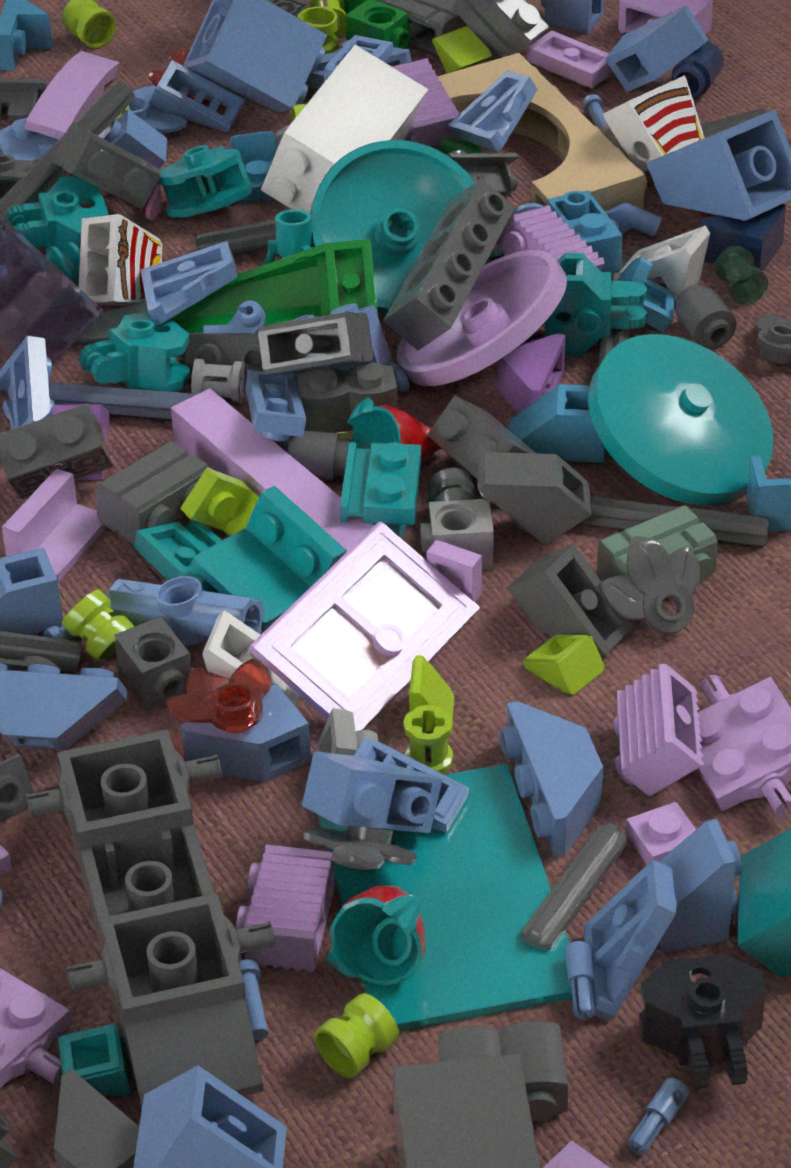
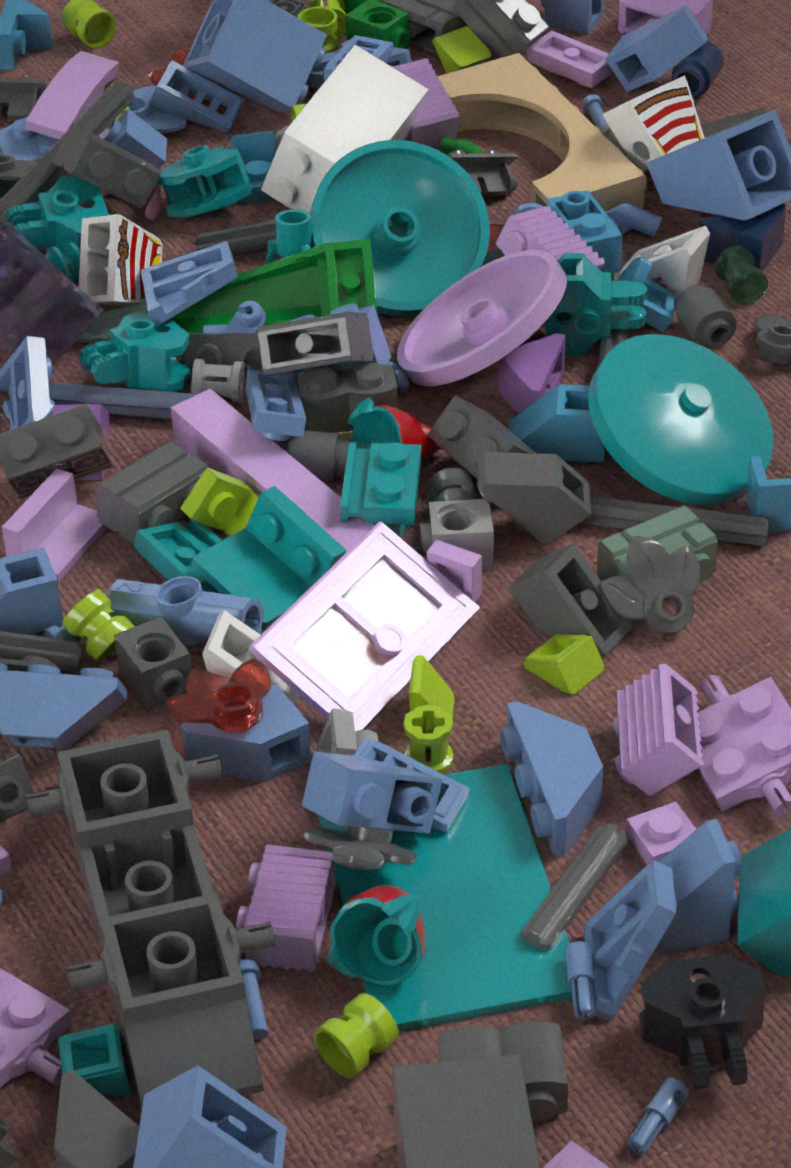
(449, 264): dark grey brick -> none
(495, 112): medium blue wing -> none

